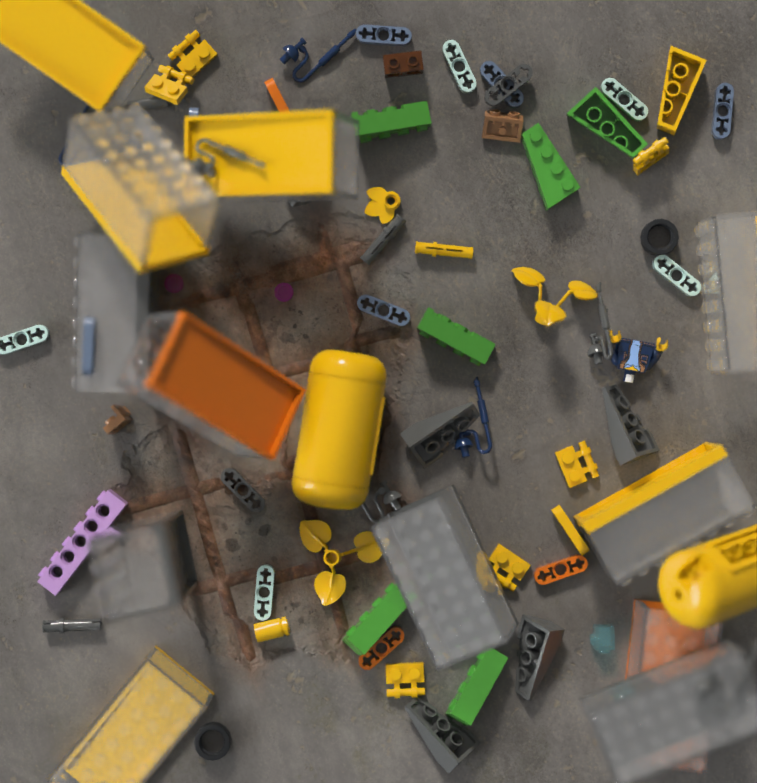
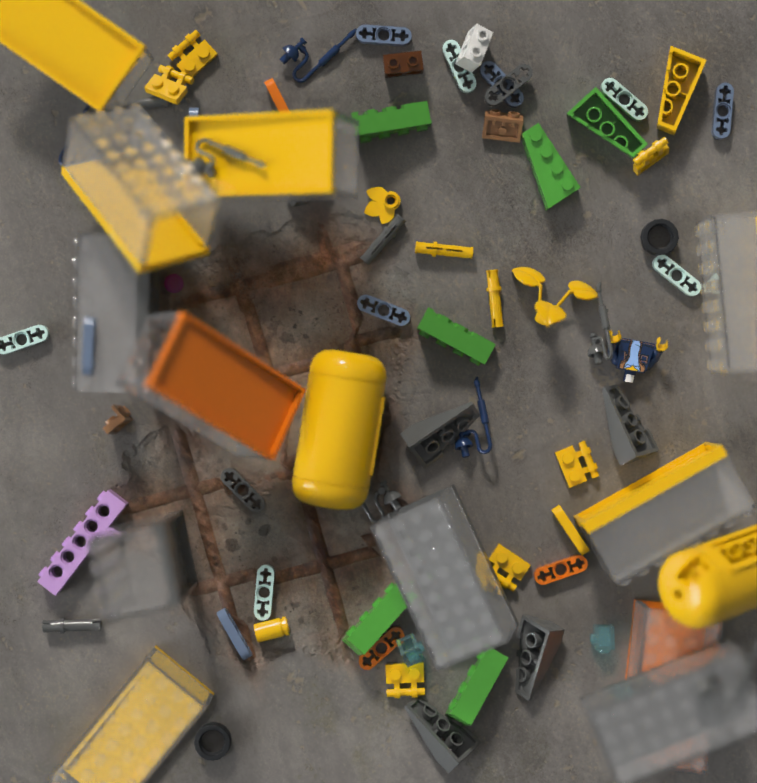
(234, 633): none -> sand blue beam
(284, 292): magenta tile -> none
(327, 584): yellow plant -> none
(411, 649): none -> clear light blue brick
(474, 48): none -> white brick
(494, 298): none -> yellow pin

